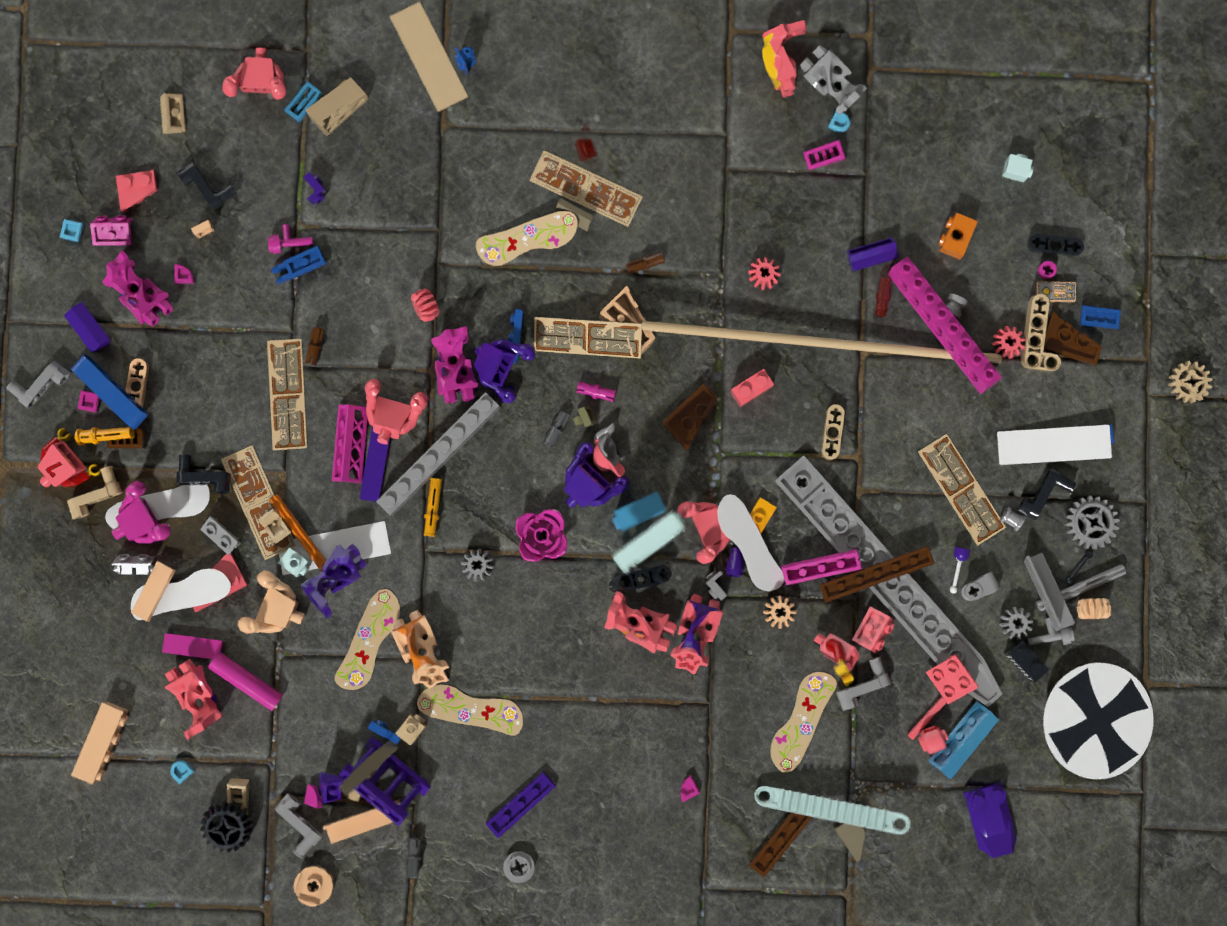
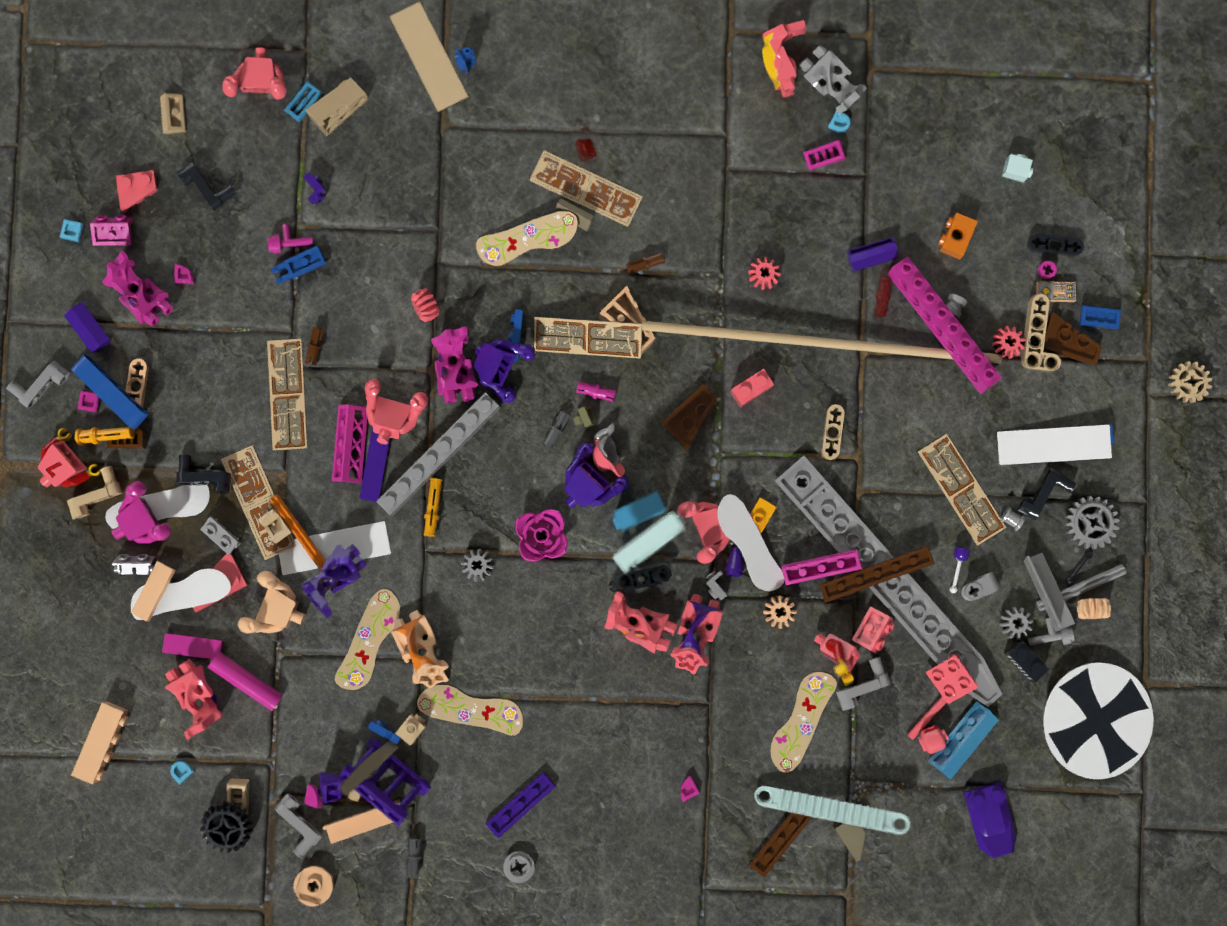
(203, 229): light nougat tile -> none
(295, 562): light aqua brick -> none

